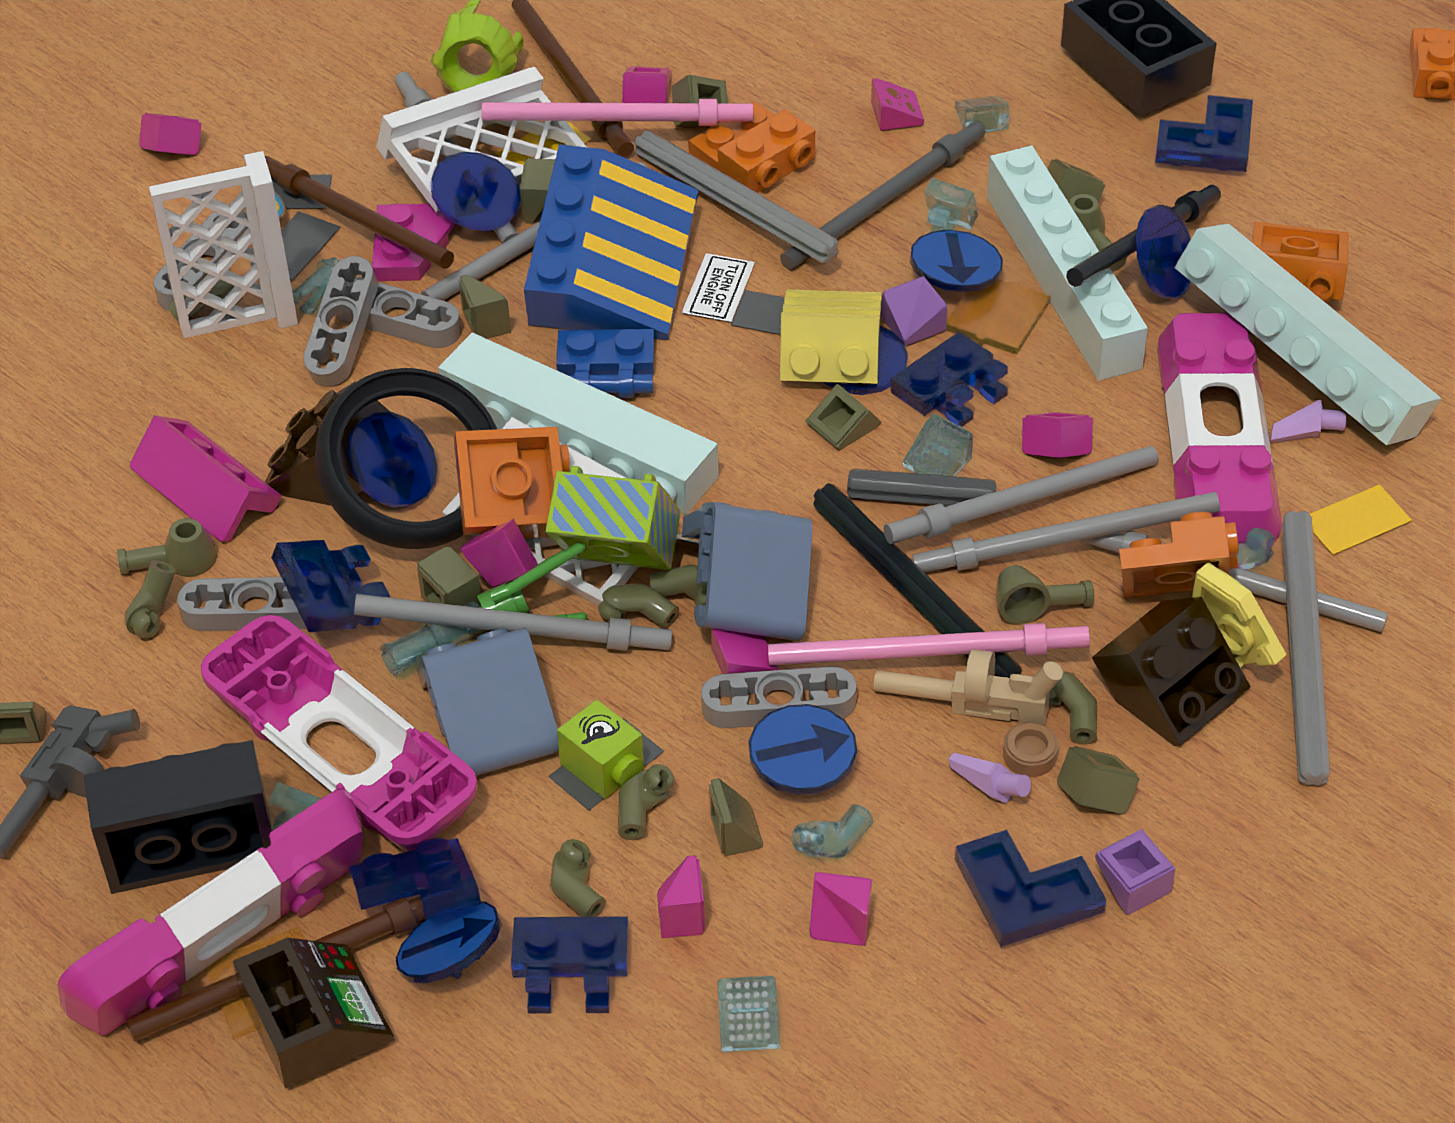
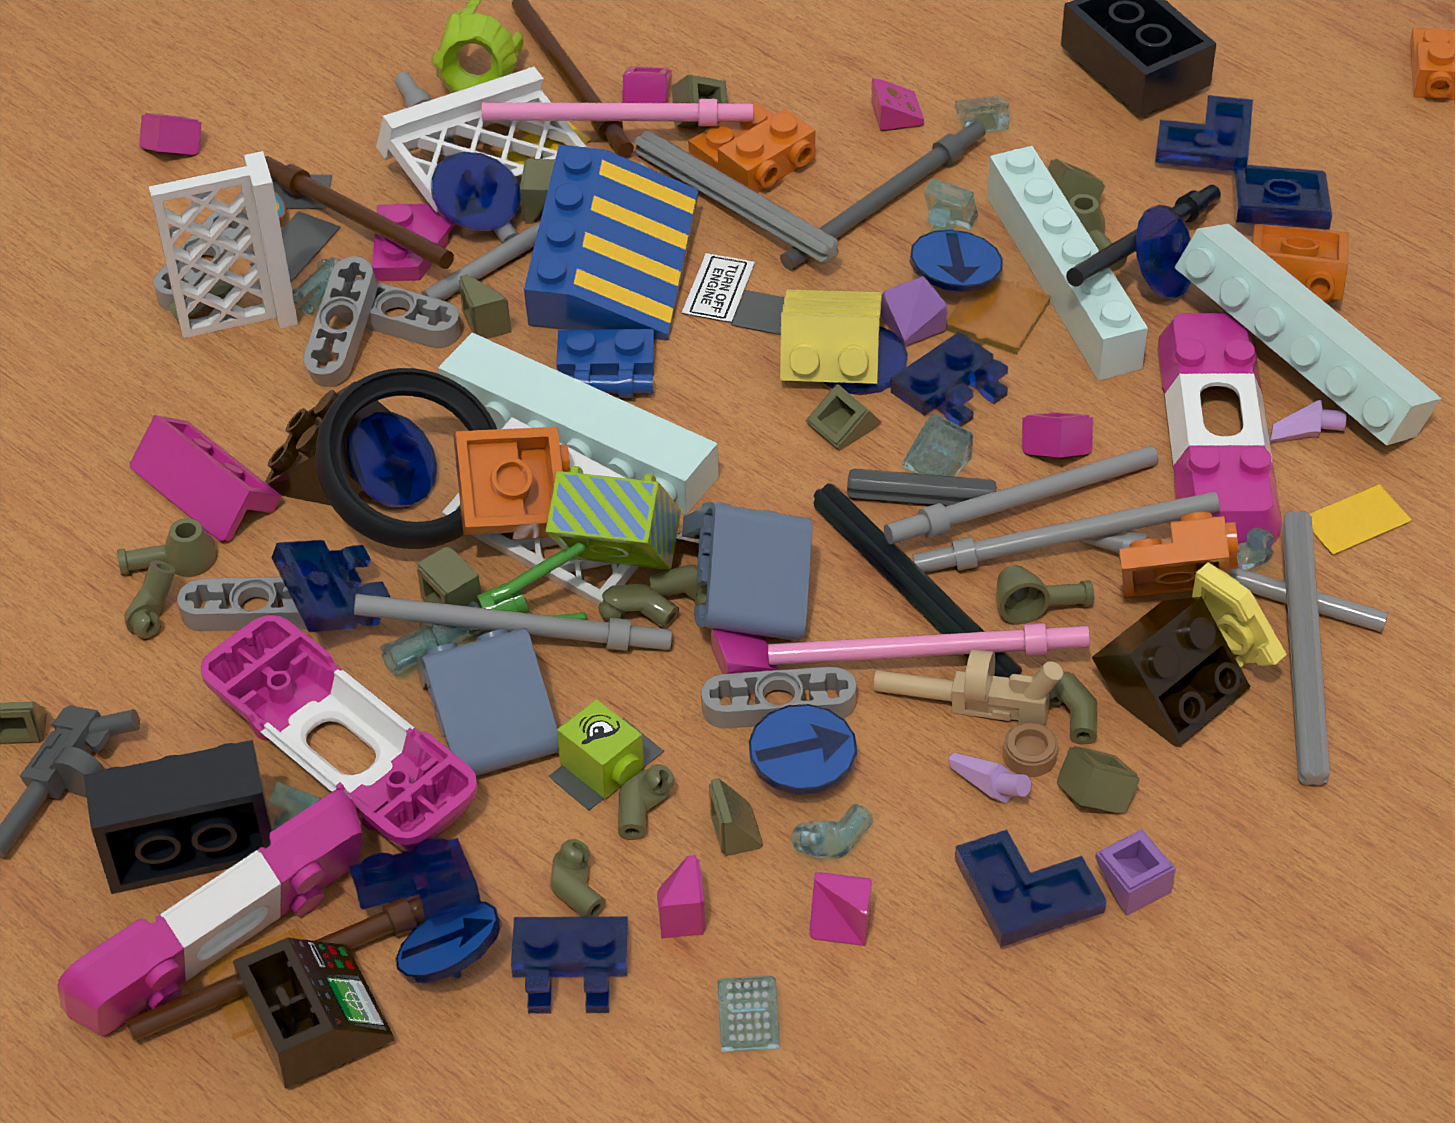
(500, 554): dark pink slope -> none
(1281, 196): none -> clear blue plate

